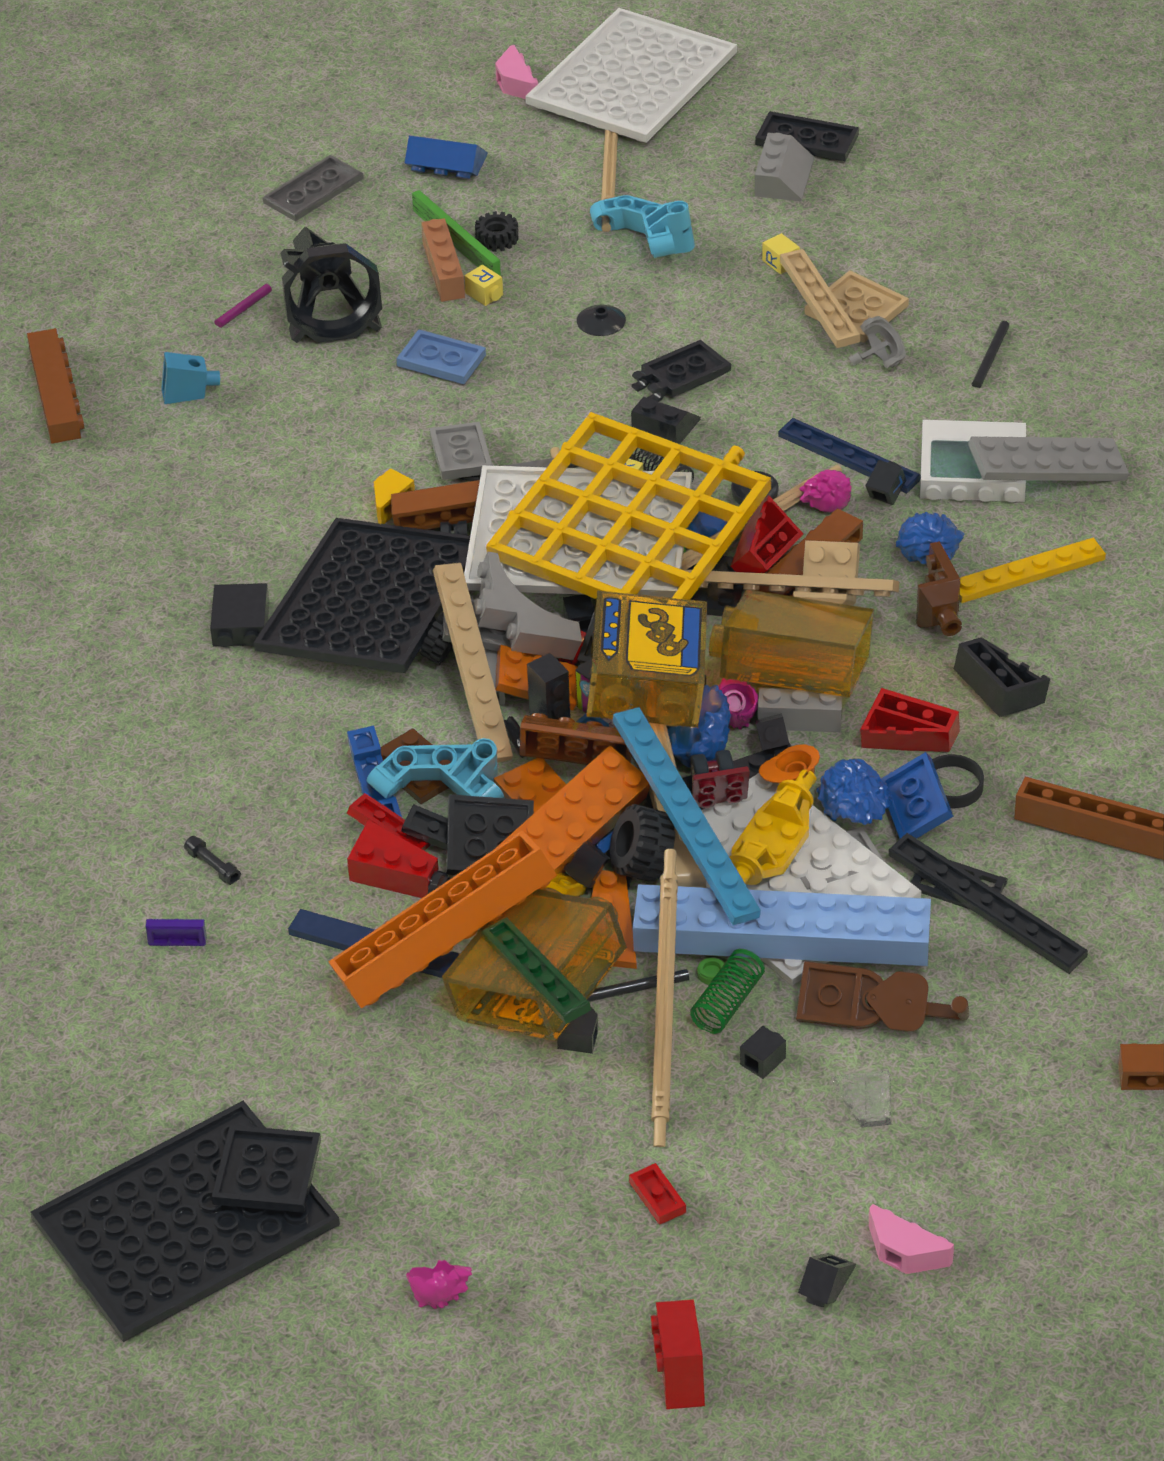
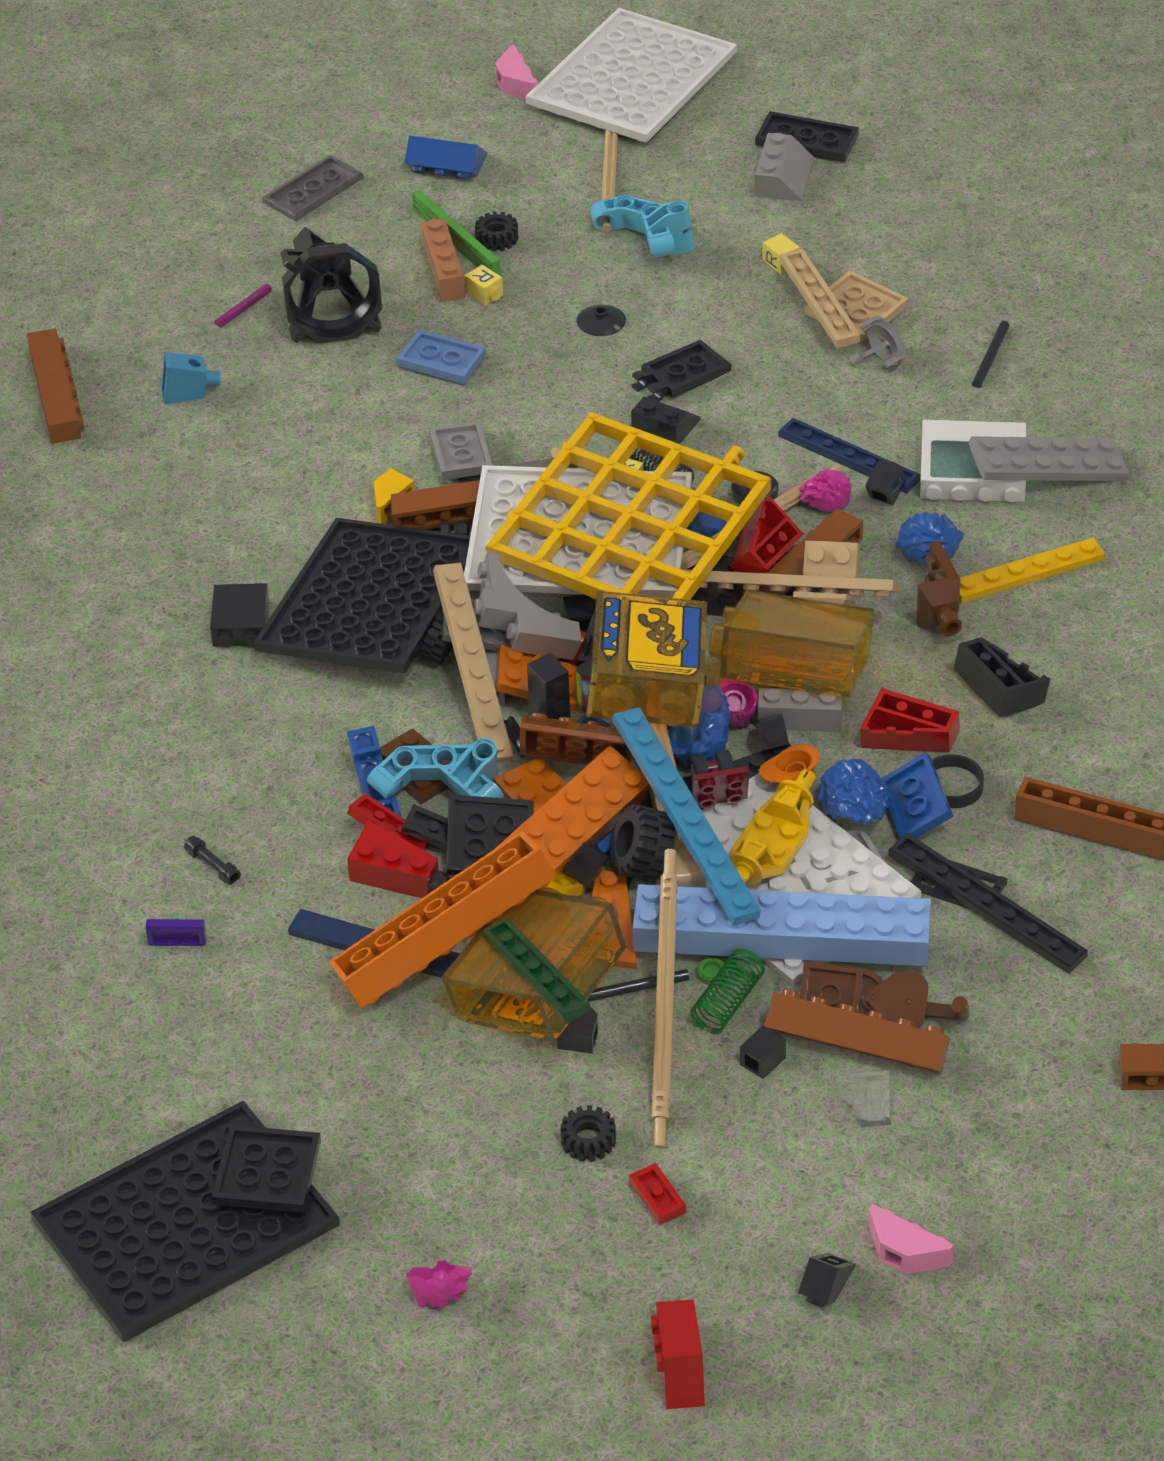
(588, 1146): none -> black tyre
(858, 1032): none -> dark orange brick

